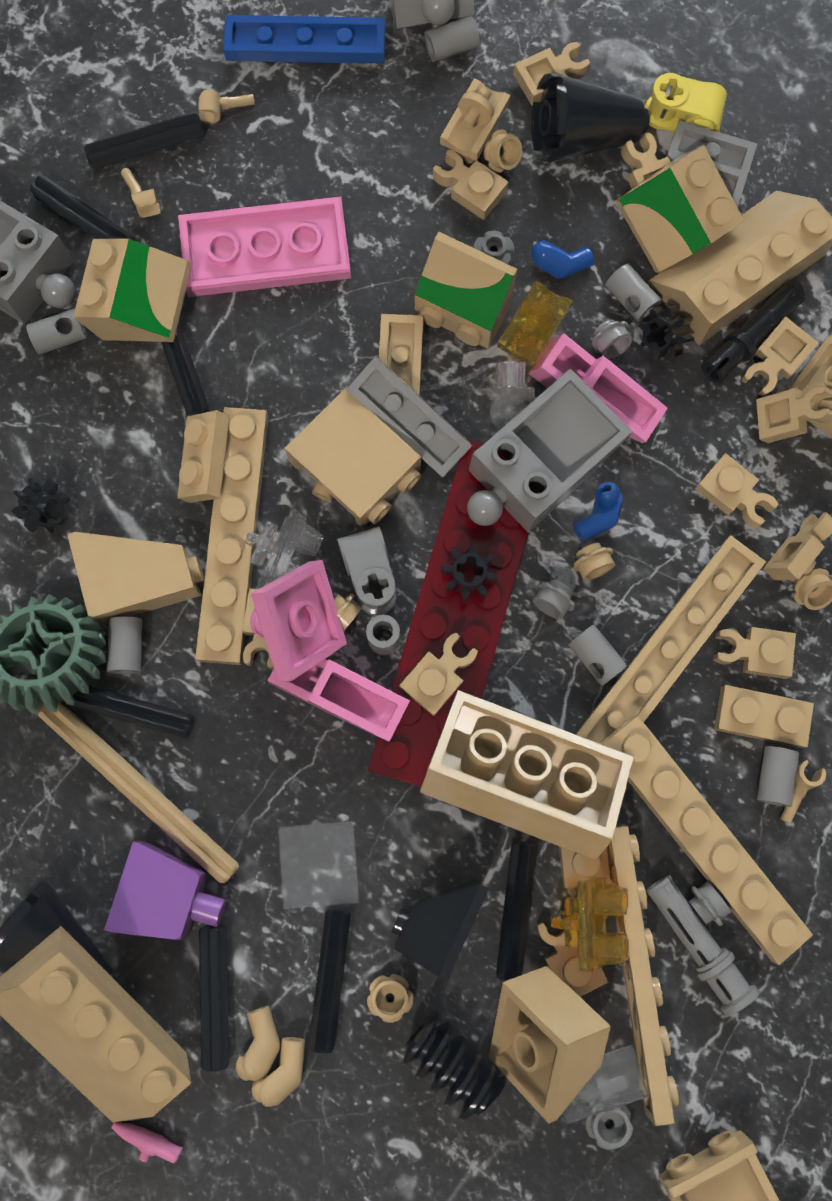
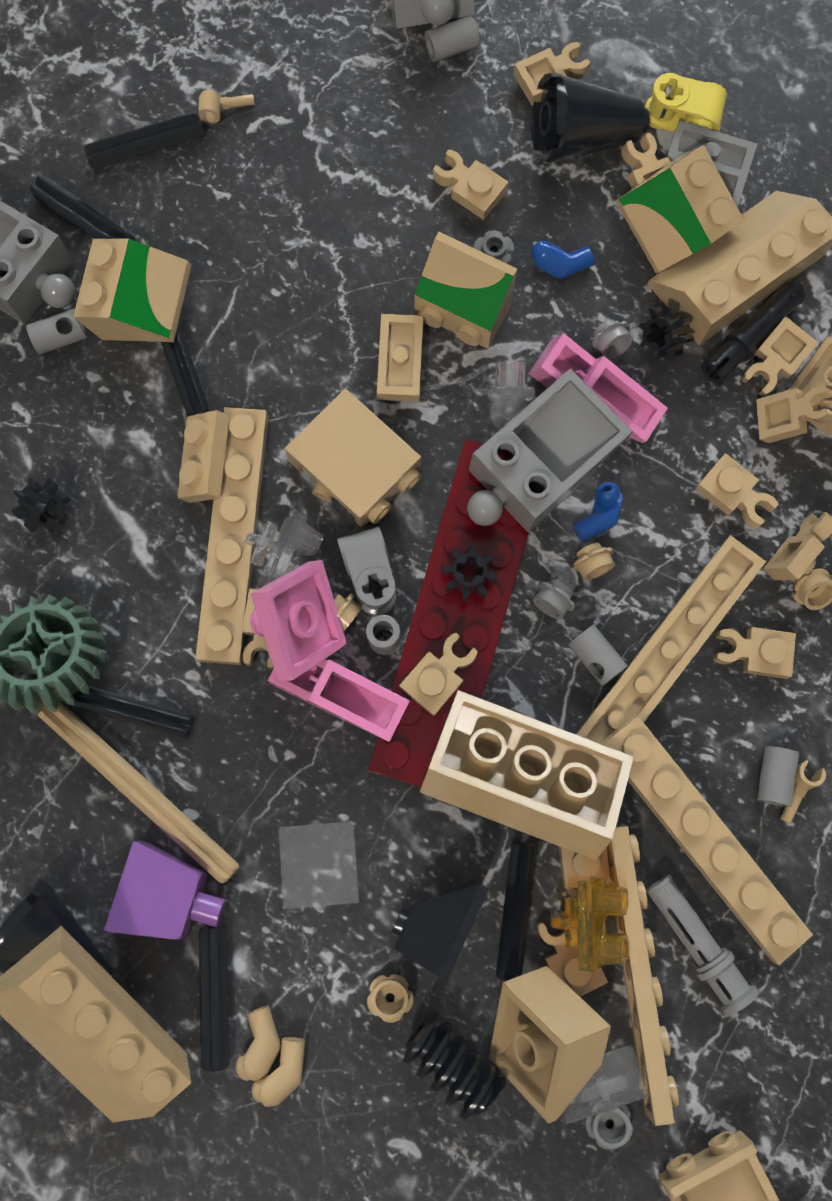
(124, 645): light grey piece -> none
(132, 574): tan slope -> none
(145, 201): tan hand -> none
(147, 1142): bright pink helmet -> none
(265, 246): bright pink tile -> none
(304, 39): blue plate -> none
(329, 980): black axle -> none
(409, 416): light grey plate -> none
(474, 120): tan hips -> none
(510, 151): tan plate -> none
(534, 324): clear yellow hips -> none
(633, 292): light grey piece -> none
(709, 904): light grey plate -> none
(764, 716): tan plate -> none

